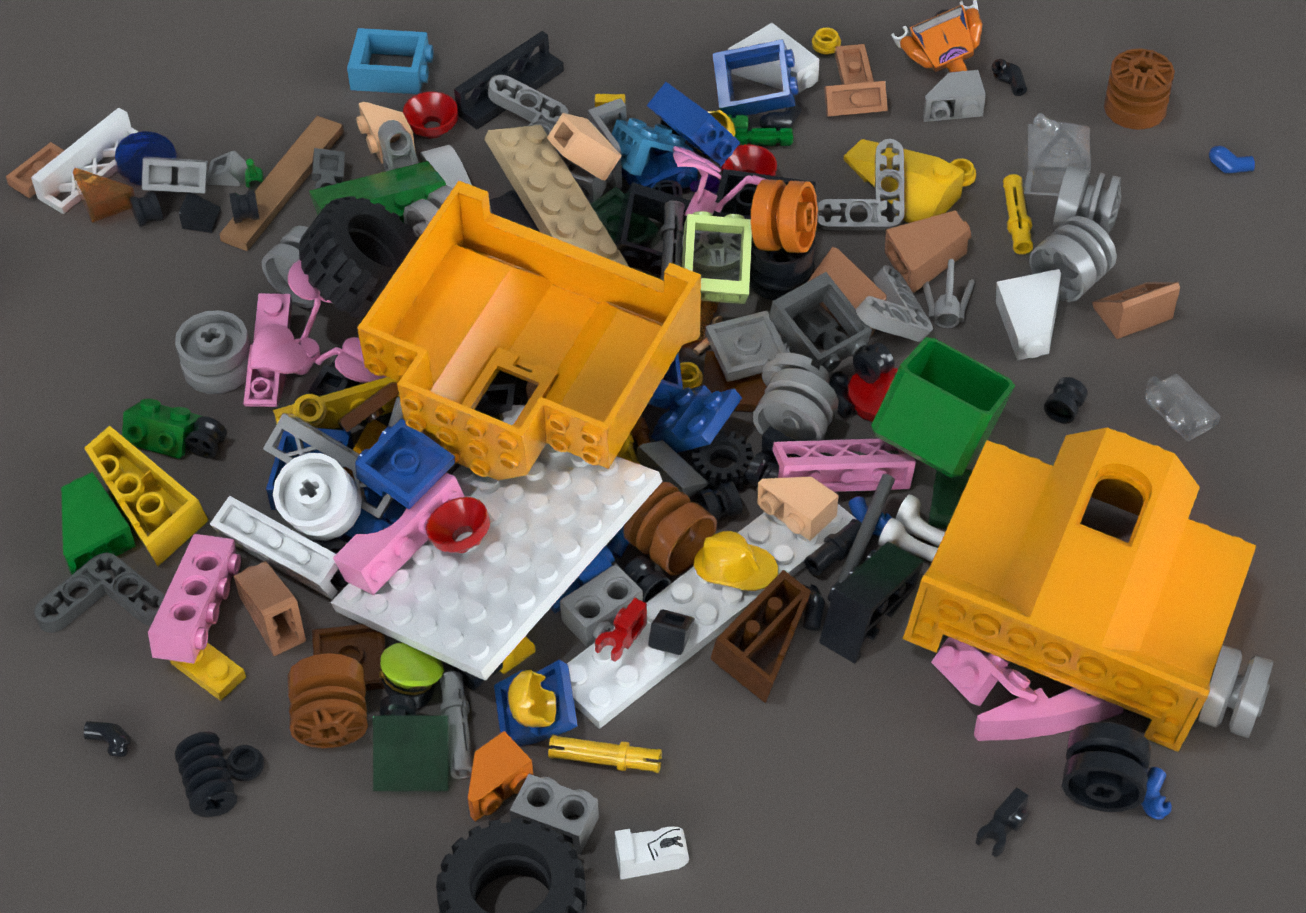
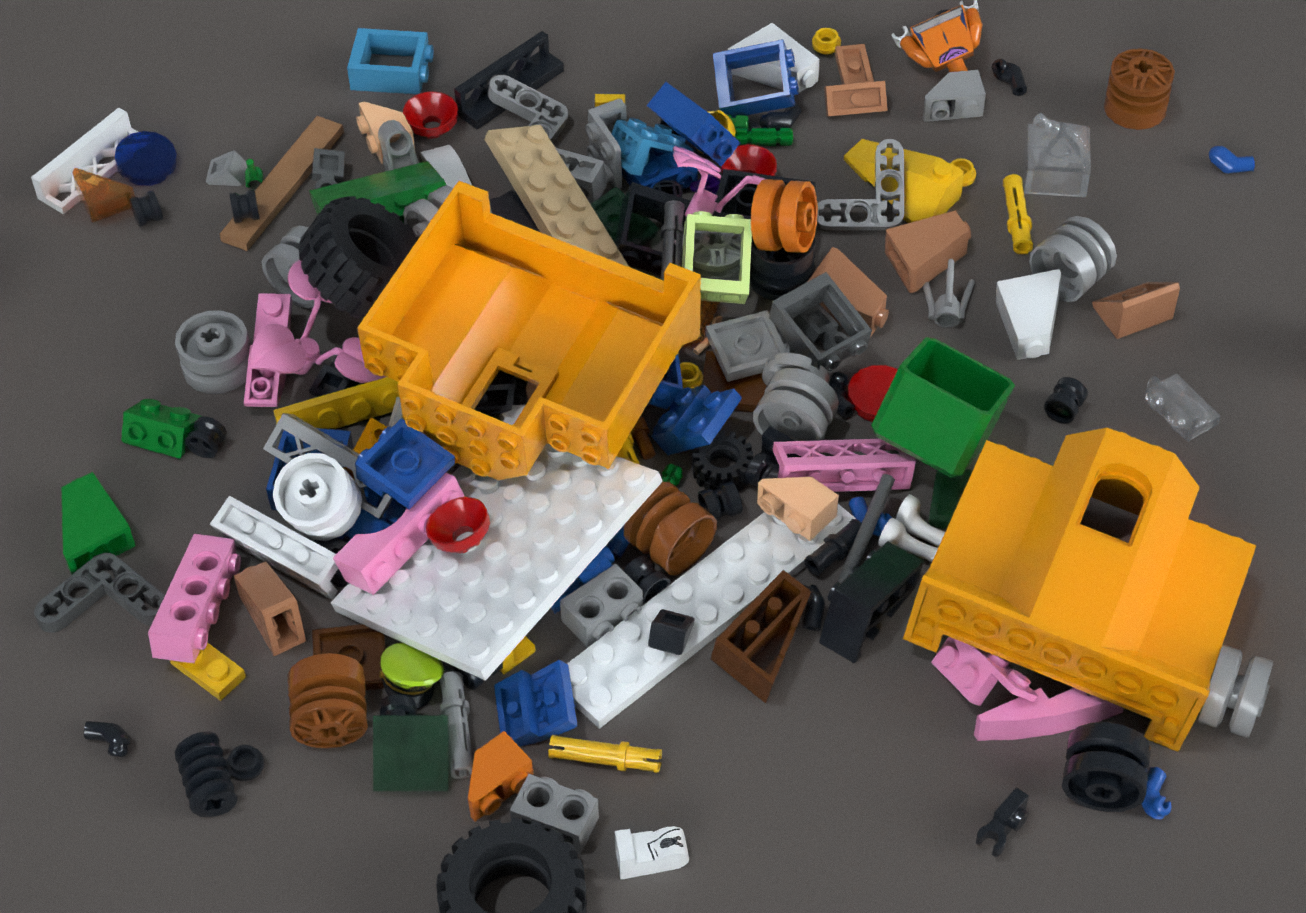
(21, 179): nougat plate -> none
(150, 498): yellow wedge -> none
(174, 175): light grey brick -> none
(198, 213): black slope -> none
(312, 401): yellow plate -> none
(370, 408): reddish brown plate -> none
(530, 702): yellow hair -> none
(584, 145): light nougat slope -> none
(628, 625): red plate -> none
(671, 467): dark grey slope -> none
(735, 563): yellow piece -> none
(873, 362): black wheel -> none
(901, 310): light grey beam -> none
(1086, 200): light grey wheel -> none

